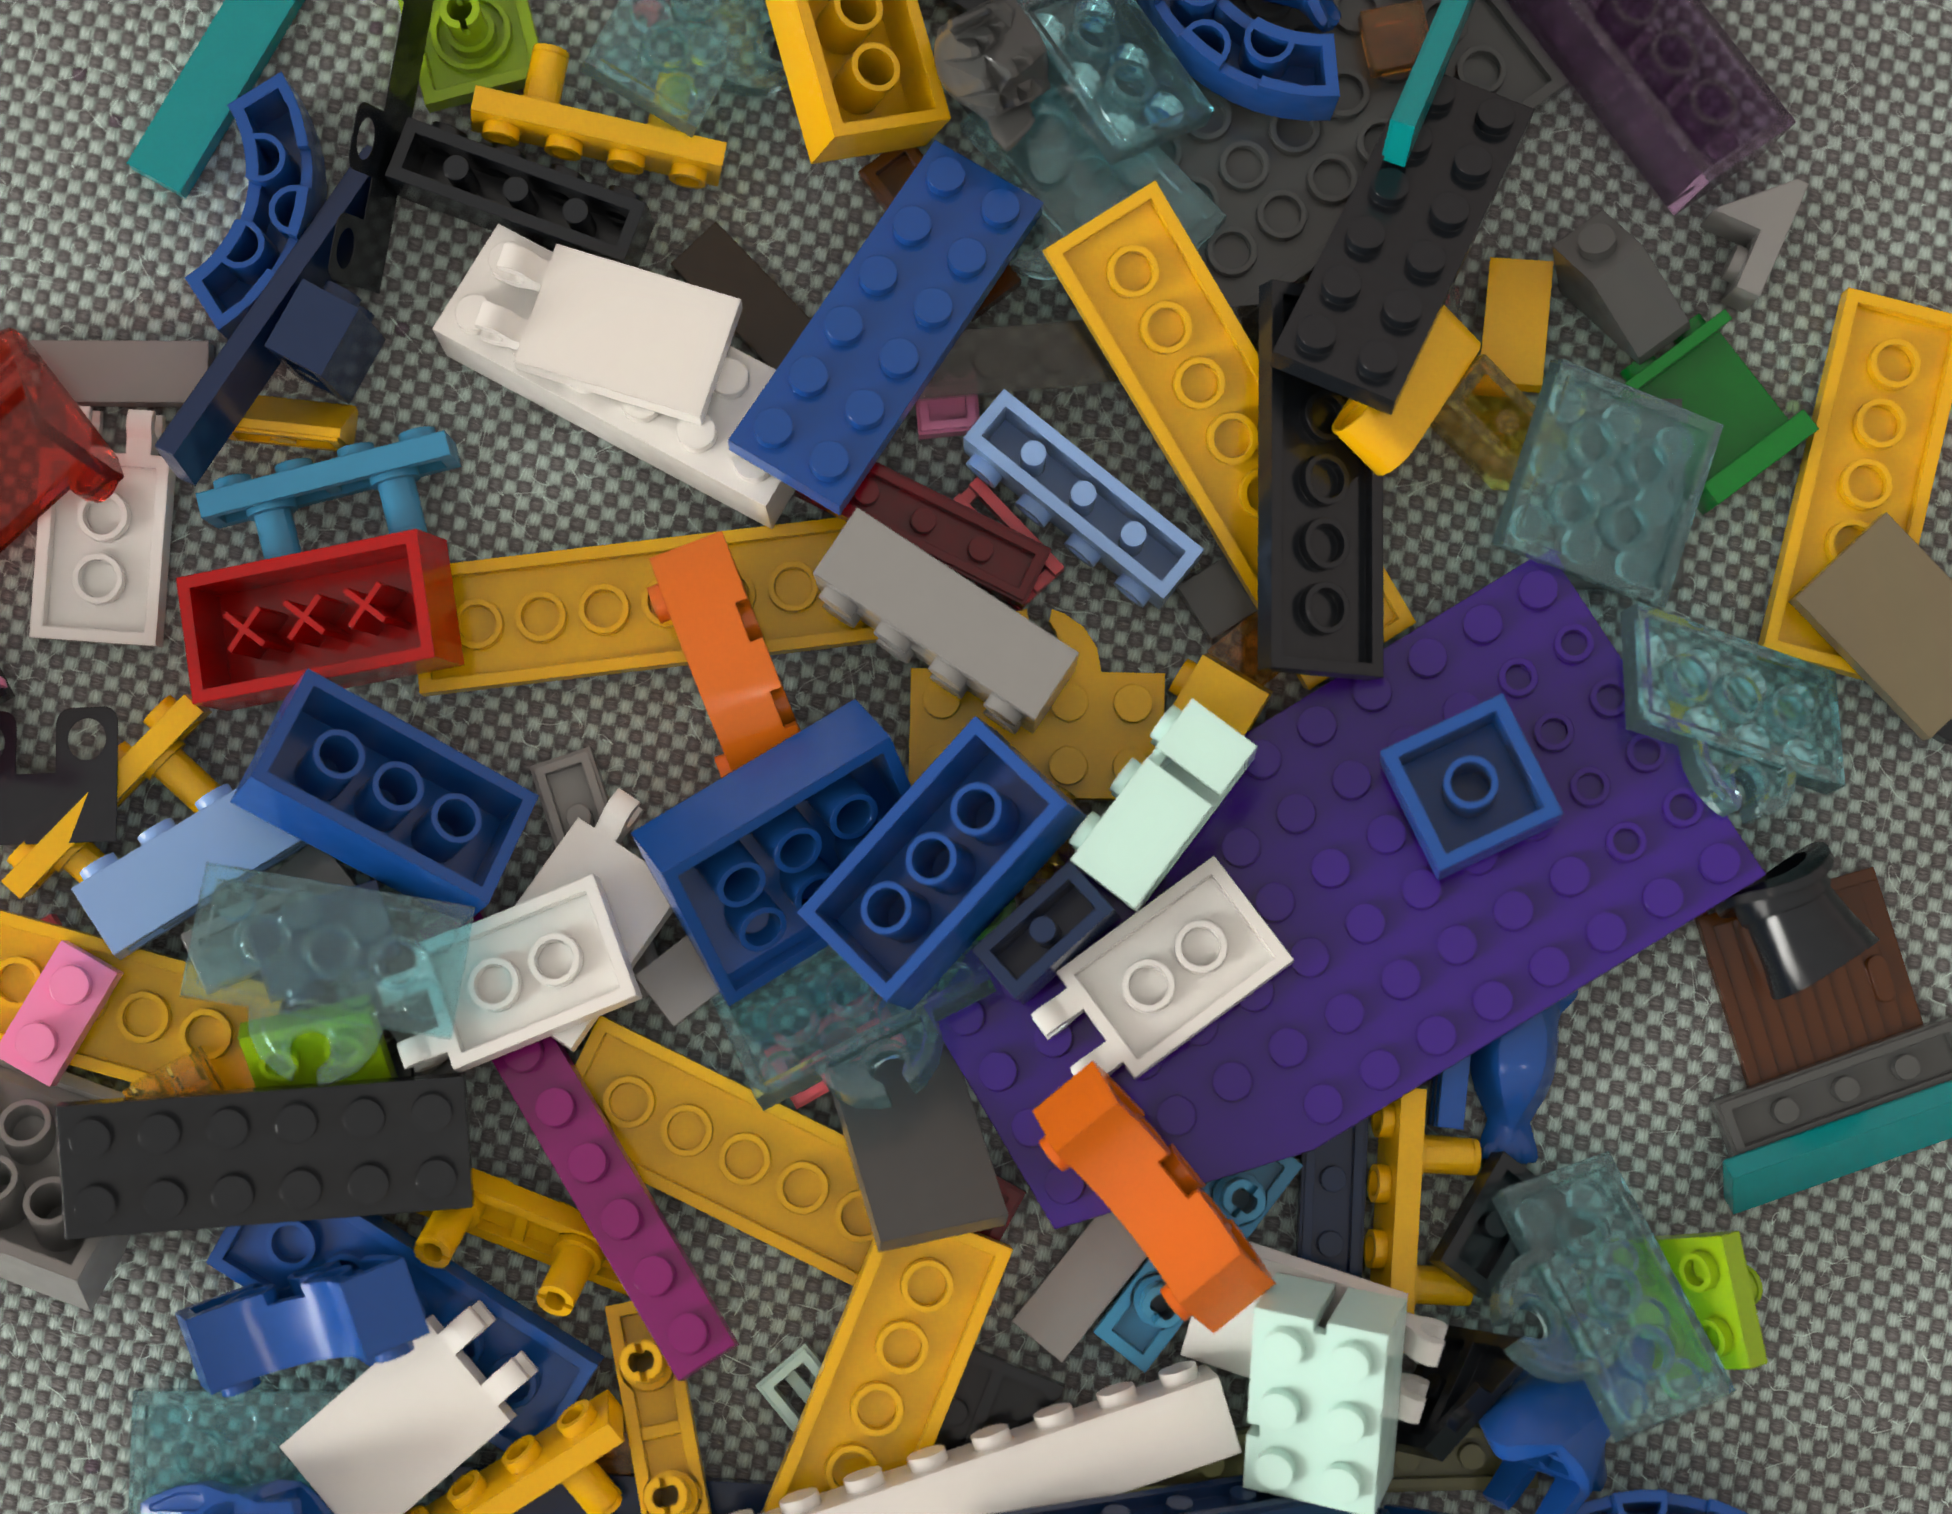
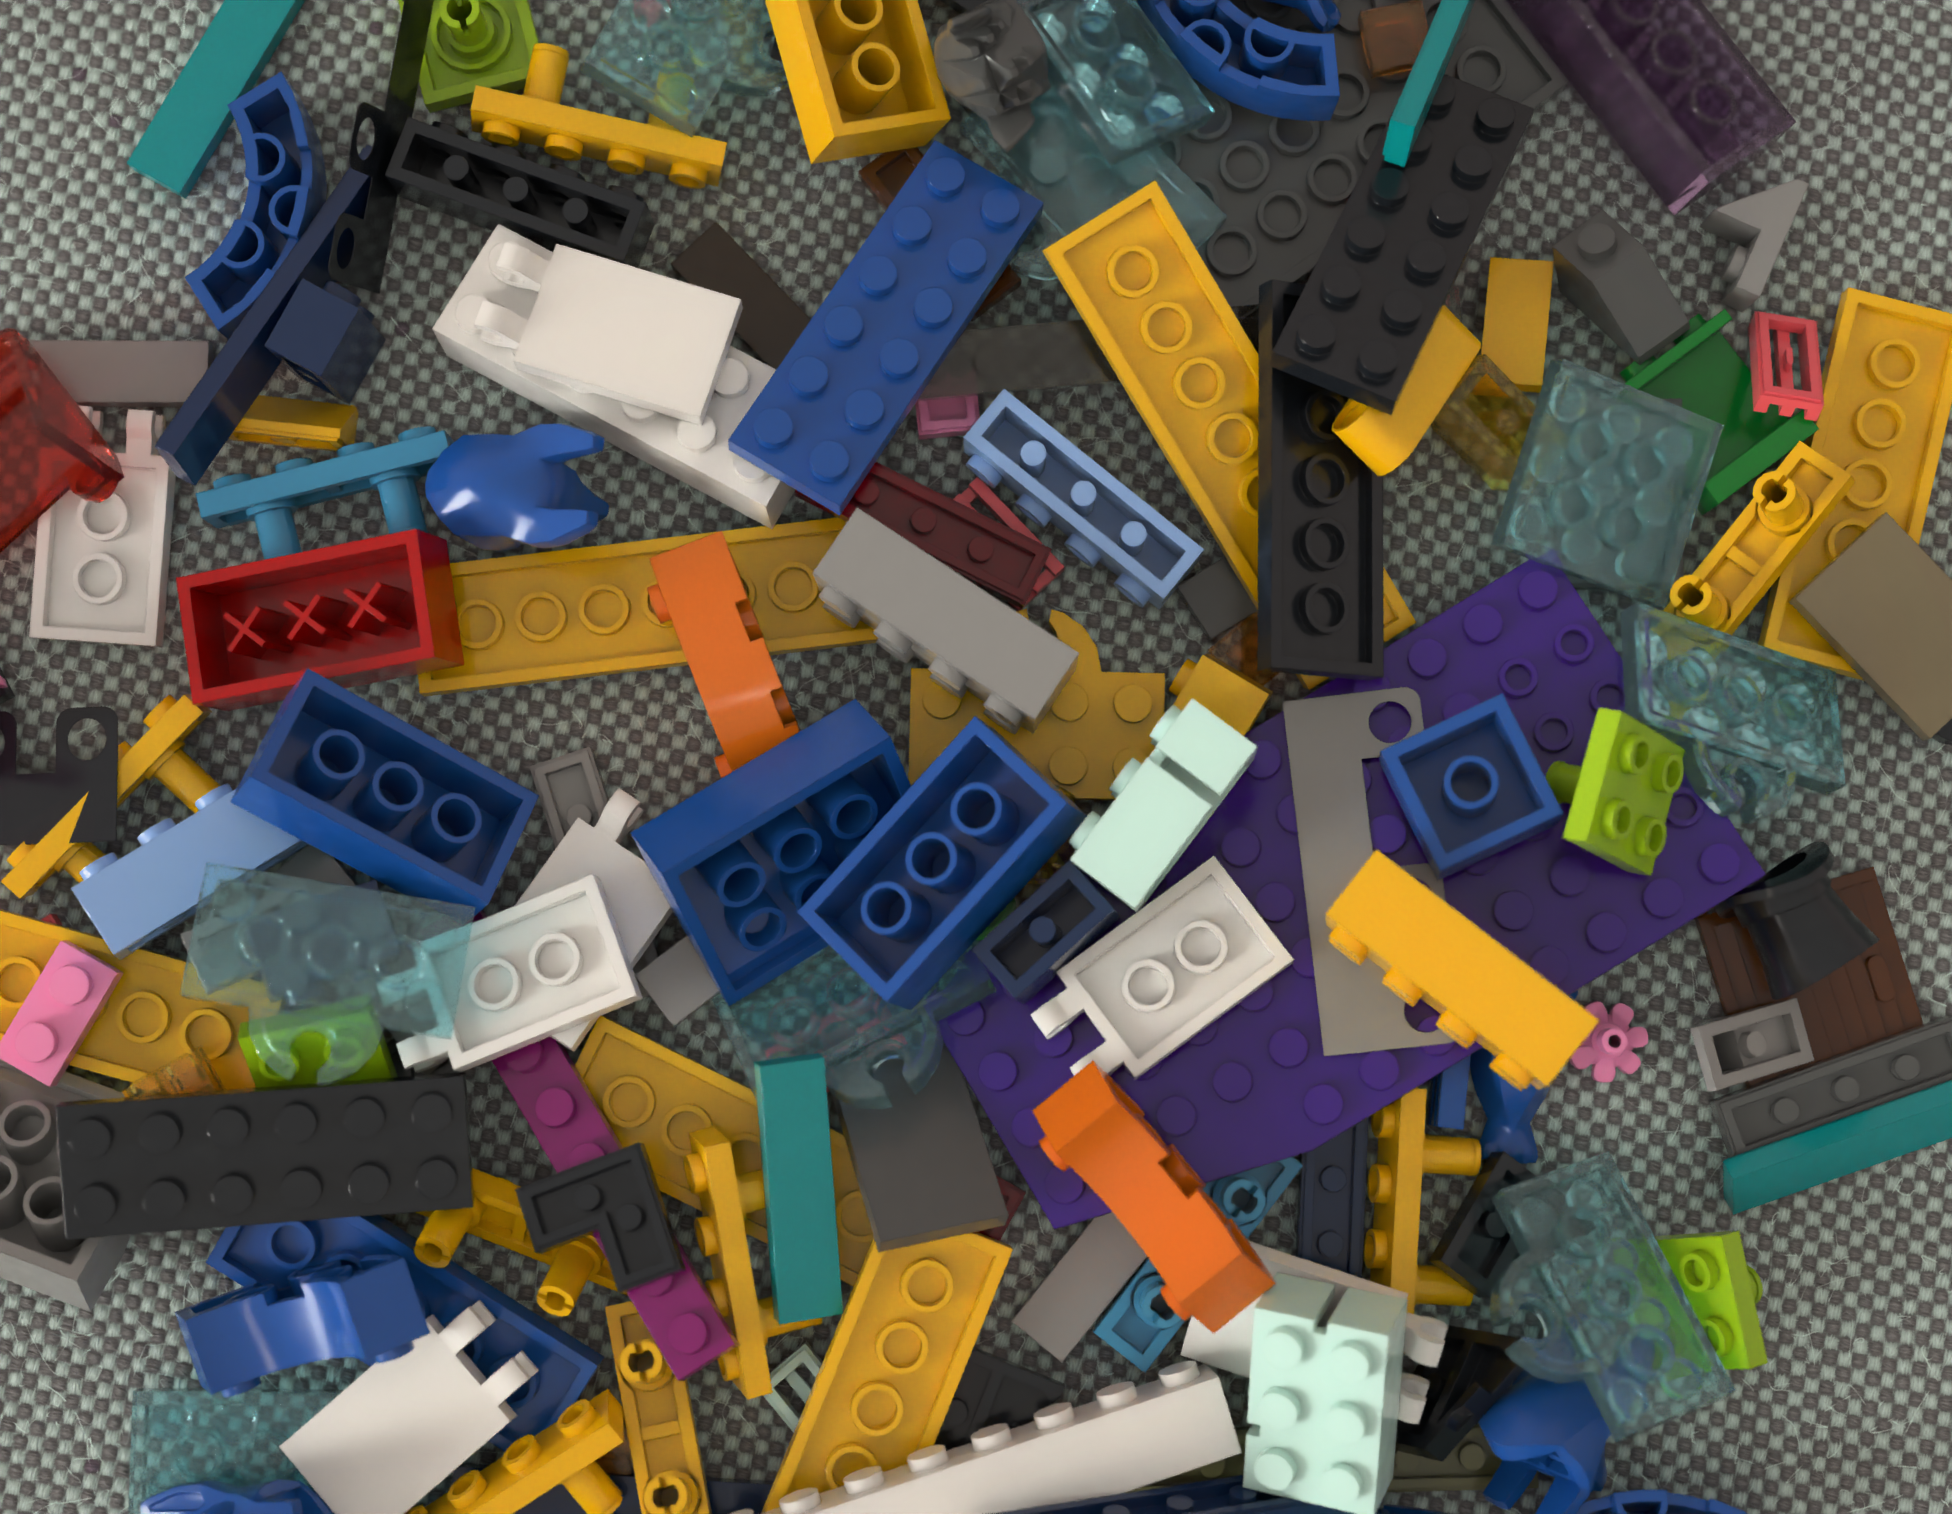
(516, 488): none -> blue piece
(610, 1197): none -> black tile
(722, 1236): none -> yellow plate
(798, 1187): none -> teal tile
(1325, 757): none -> light grey piece
(1458, 972): none -> yellow brick
(1619, 1054): none -> bright pink plant
(1620, 791): none -> lime plate
(1751, 1044): none -> light grey slope
(1761, 541): none -> yellow plate
(1784, 394): none -> coral tile

